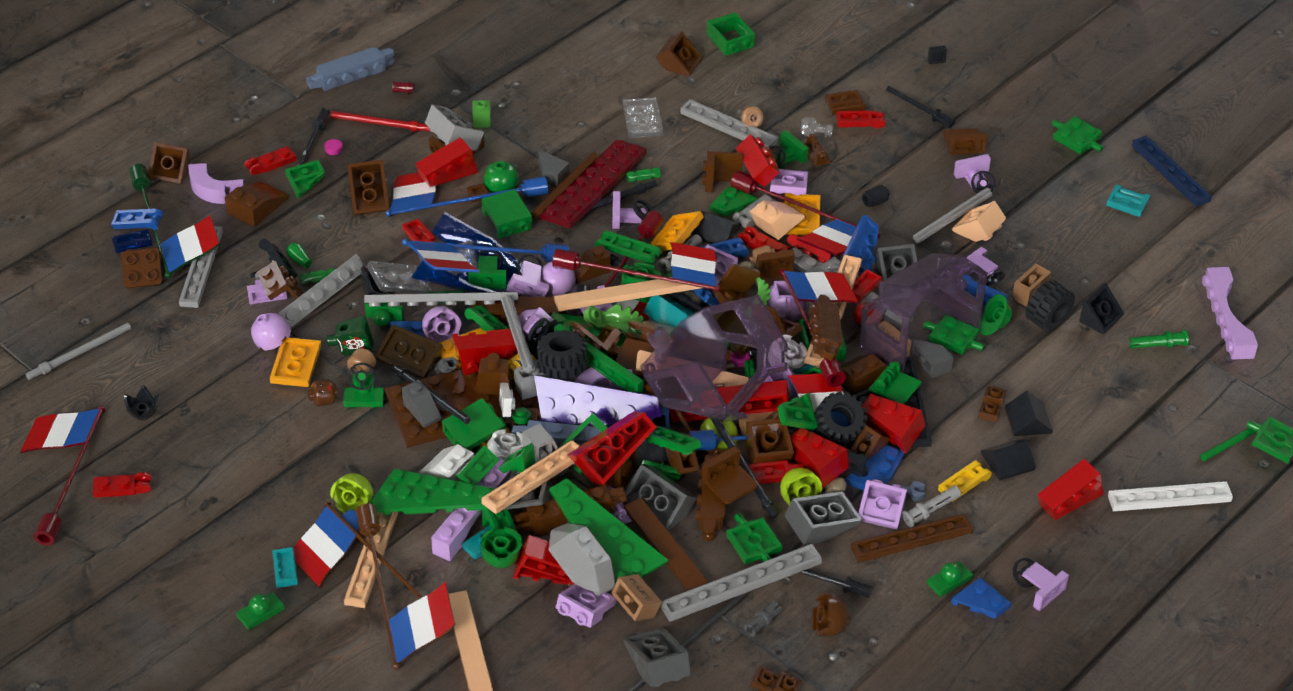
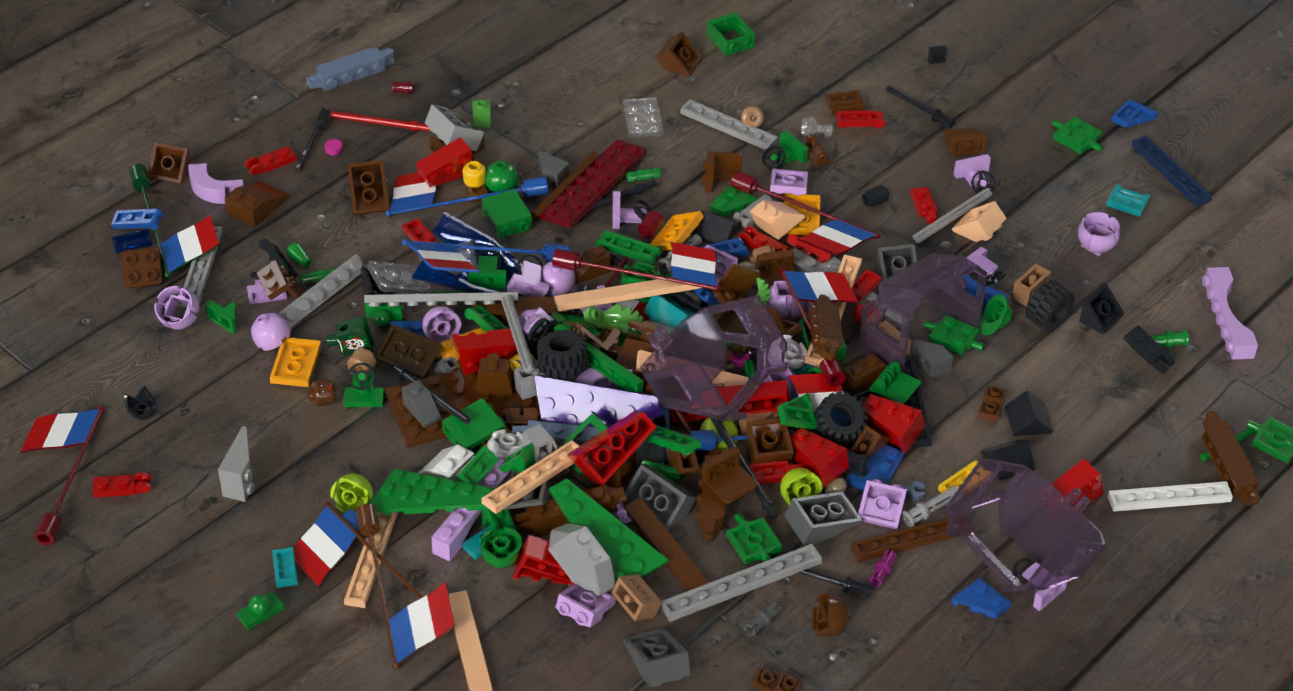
(46, 367): light grey bar -> none
(168, 303): none -> lavender piece
(225, 317): none -> green slope
(236, 469): none -> light grey slope
(304, 177): green wing -> none
(474, 174): none -> yellow head
(506, 400): white plate -> none
(521, 415): green plate -> none
(758, 159): red wedge -> none
(863, 242): blue wing -> none
(882, 568): none -> magenta pin
(924, 203): none -> red hinge
(950, 577): green tile -> none
(1035, 518): none -> clear purple windscreen
(1098, 232): none -> lavender piece
(1133, 114): none -> blue wing
(1148, 349): none -> black hinge
(1230, 459): none -> reddish brown hinge

